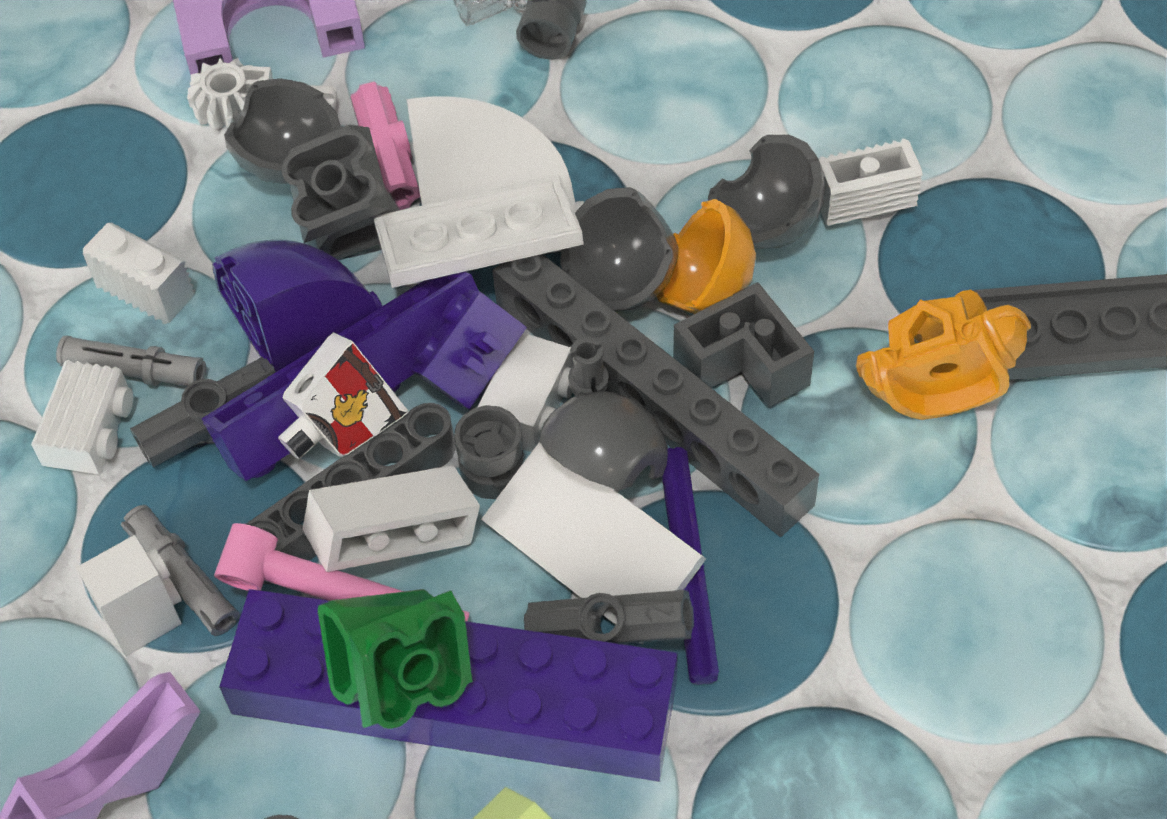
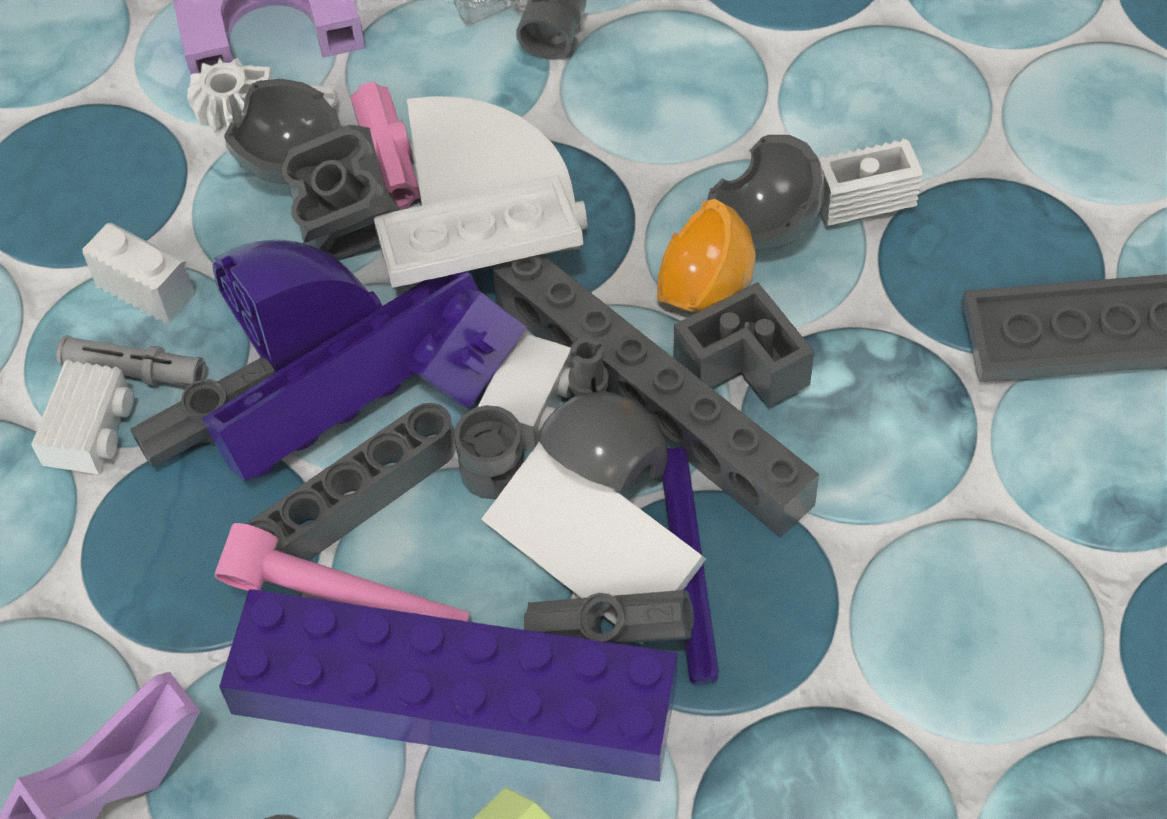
(132, 593): white brick -> none
(186, 575): light grey pin -> none
(338, 401): torso -> none
(390, 517): white brick -> none
(395, 653): green piece -> none
(625, 249): dark grey cylinder -> none
(958, 357): light orange piece -> none

